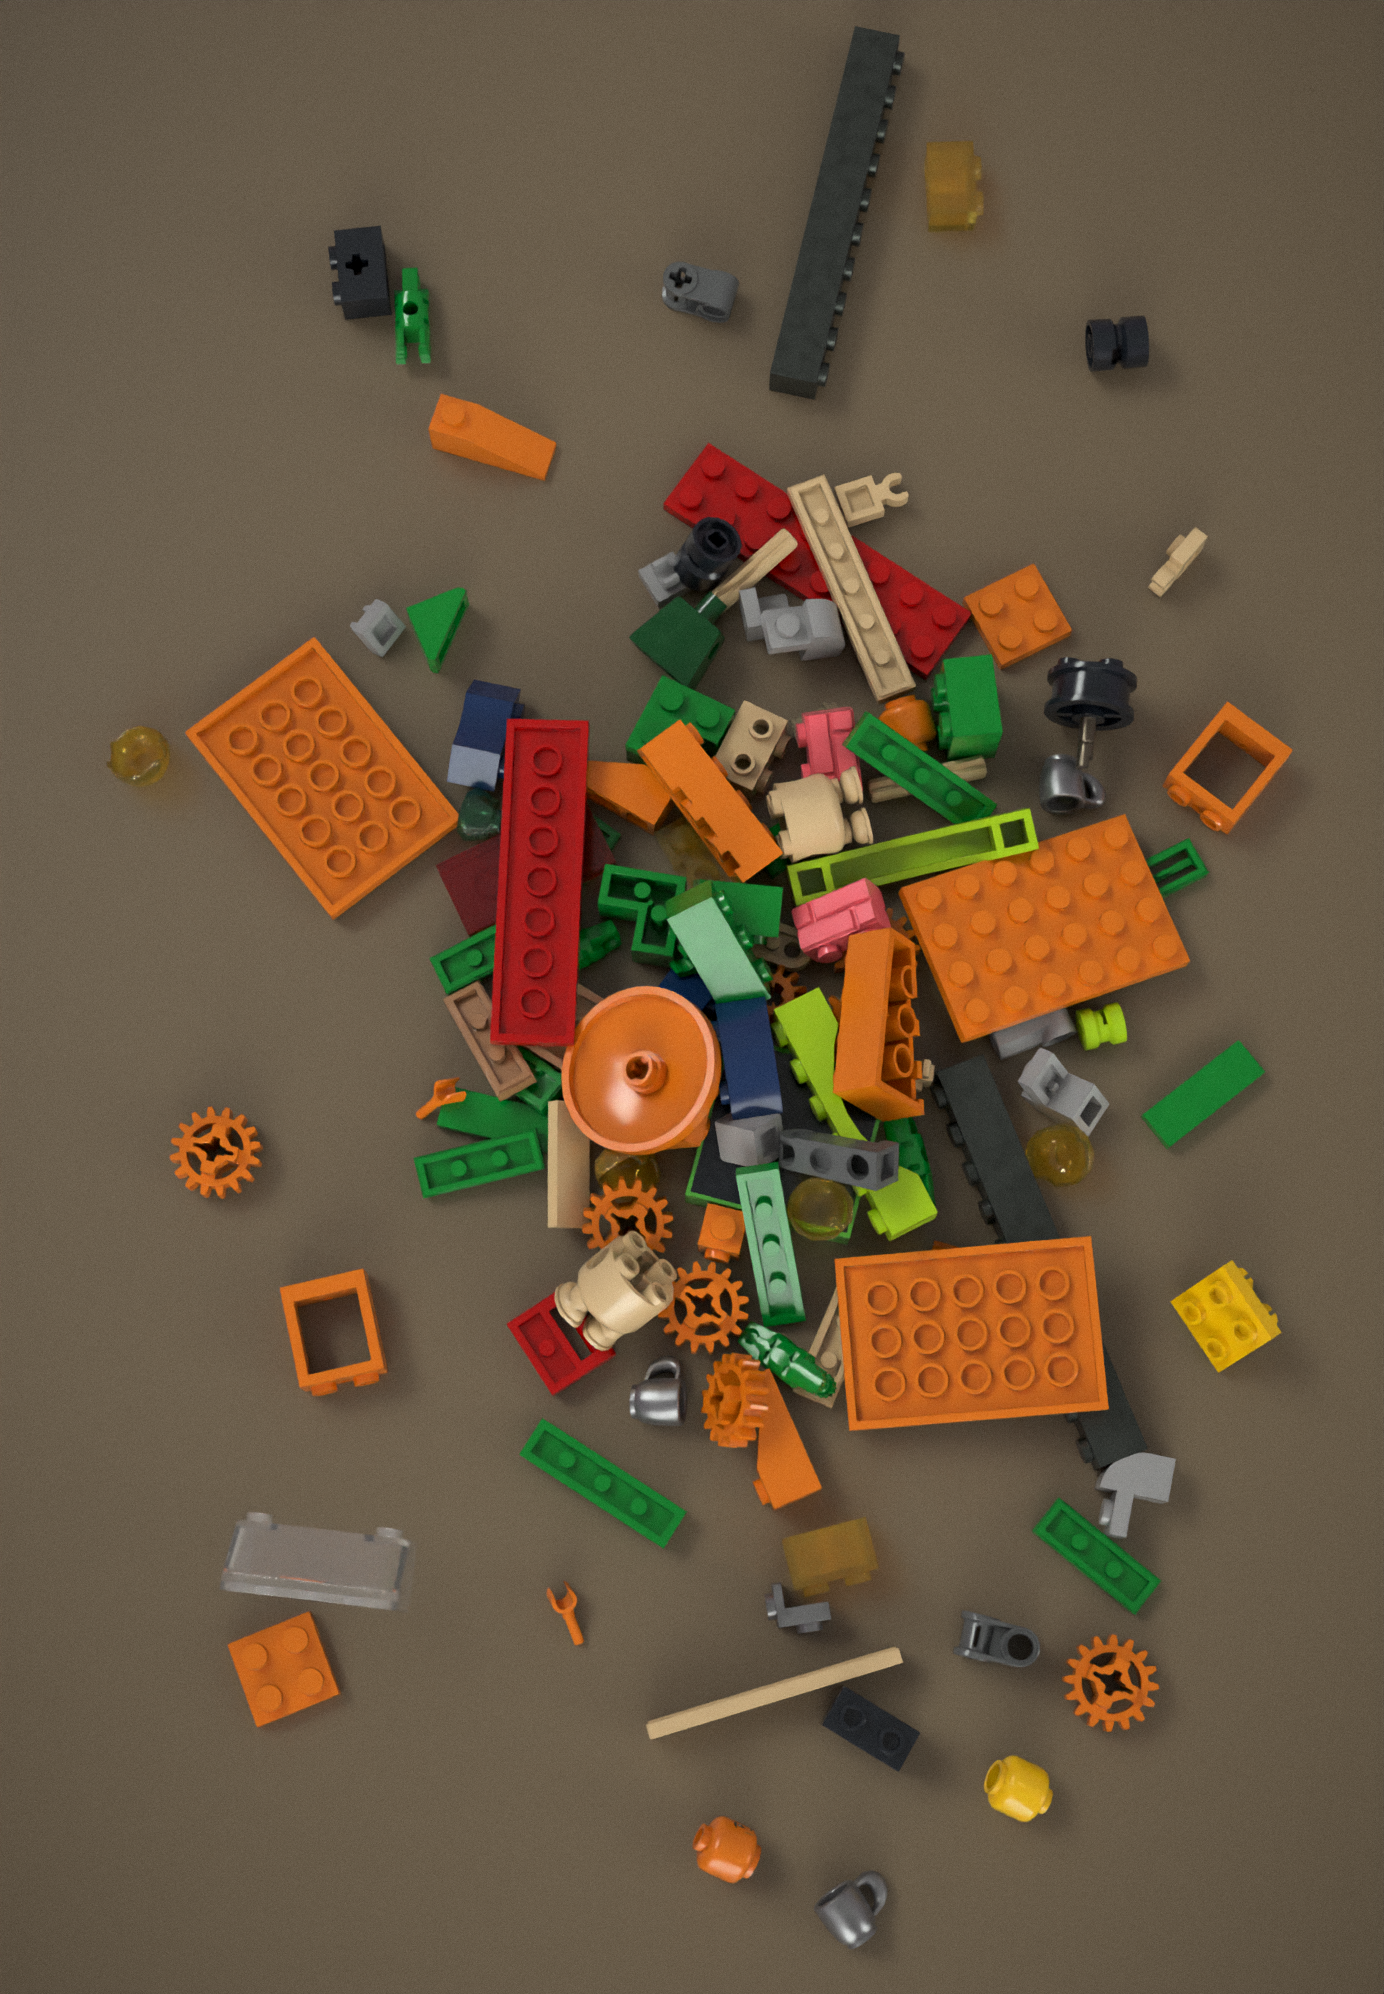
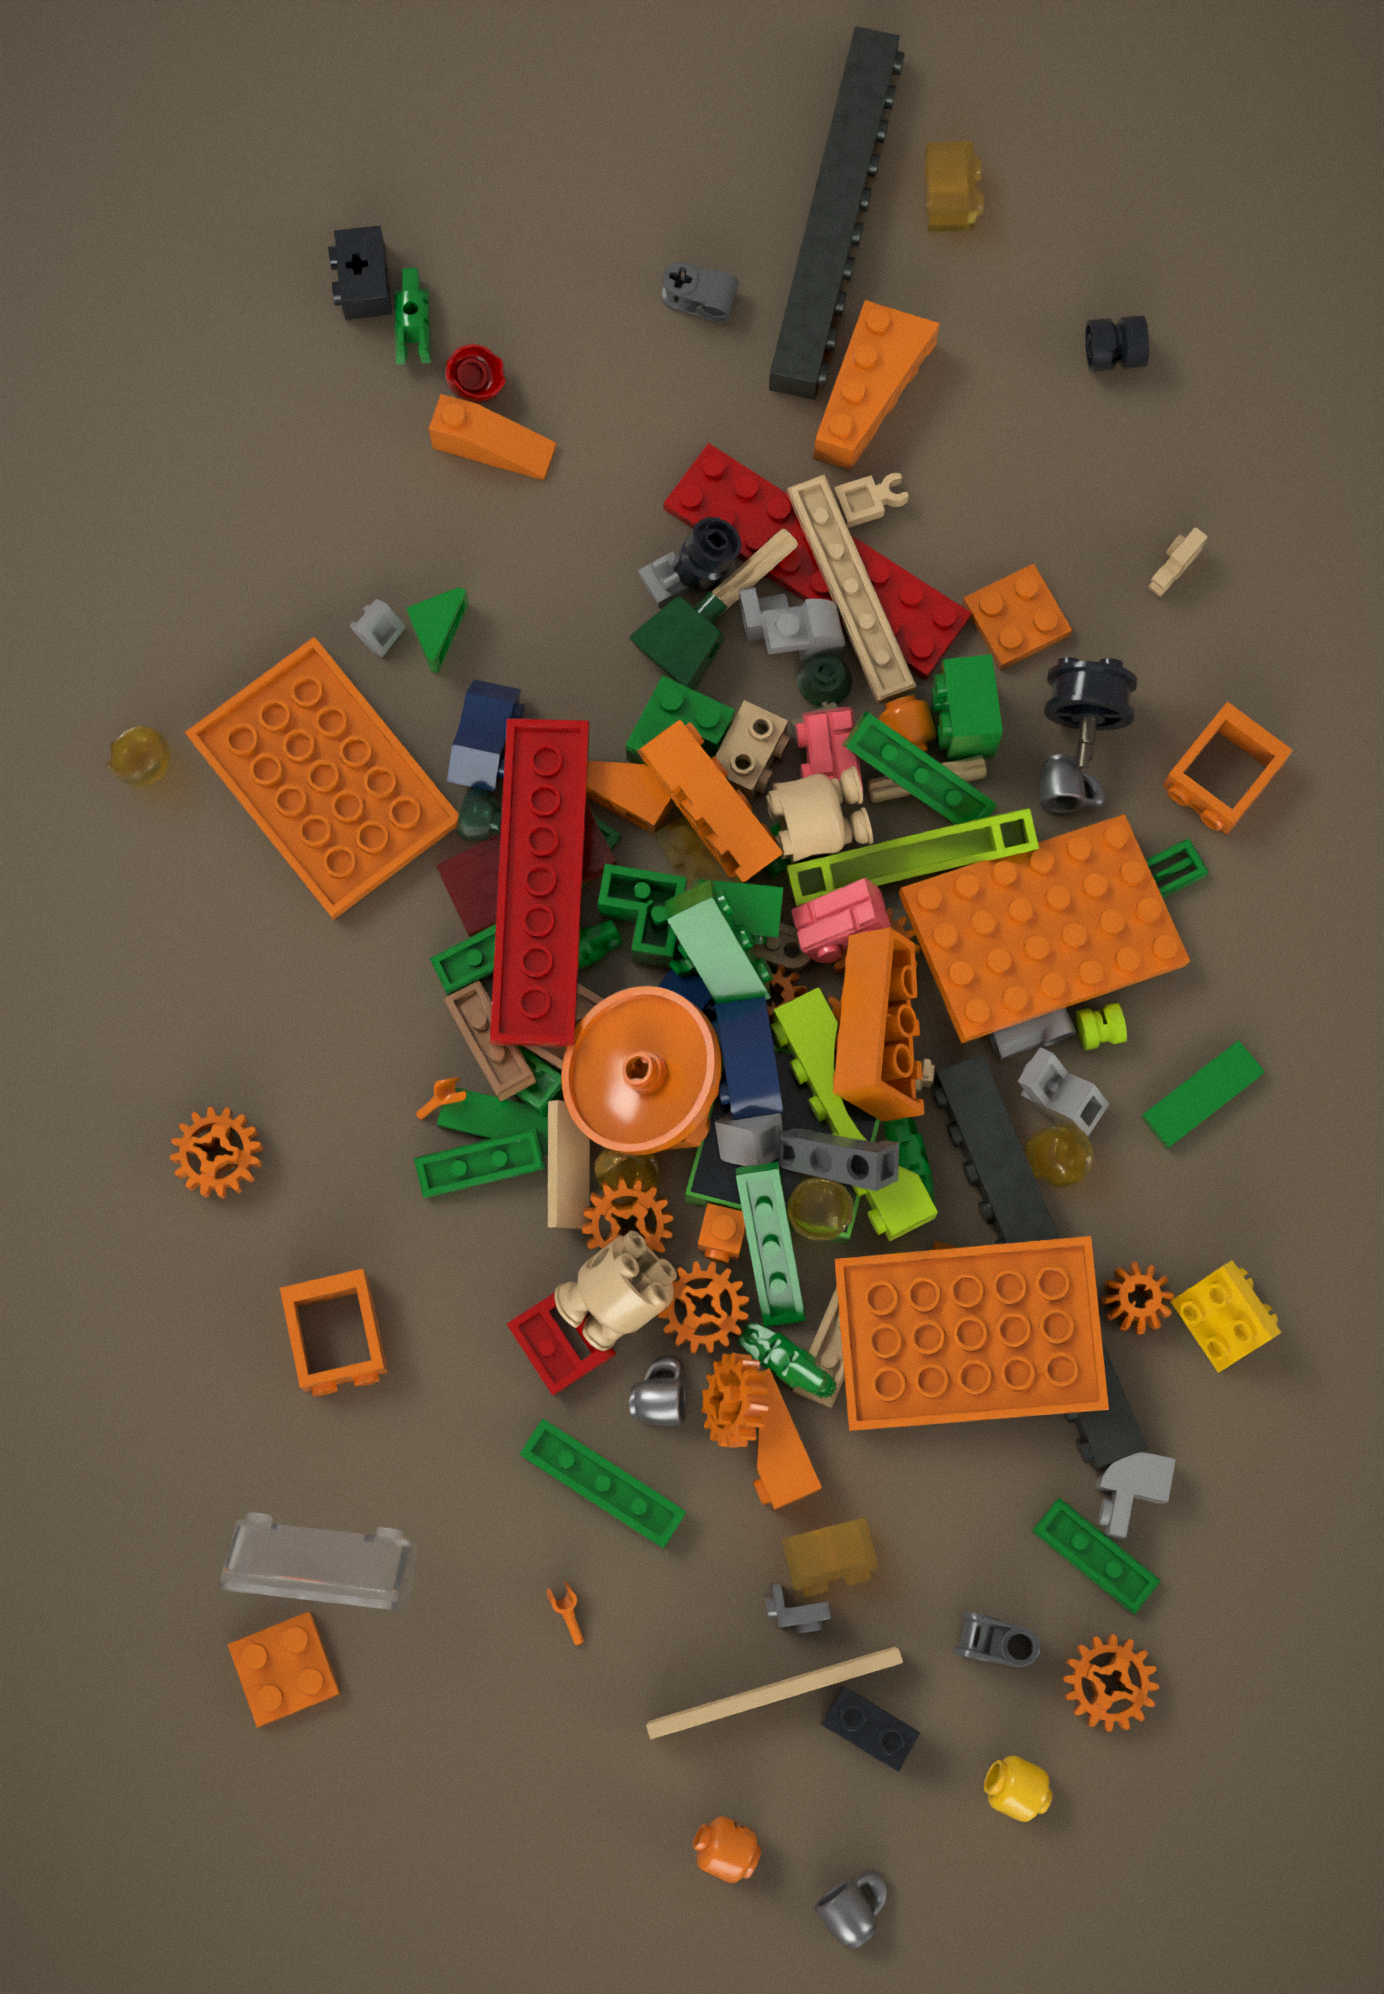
(474, 373): none -> red hair
(818, 686): none -> clear green cone
(874, 372): none -> orange wedge
(1148, 1310): none -> orange gear

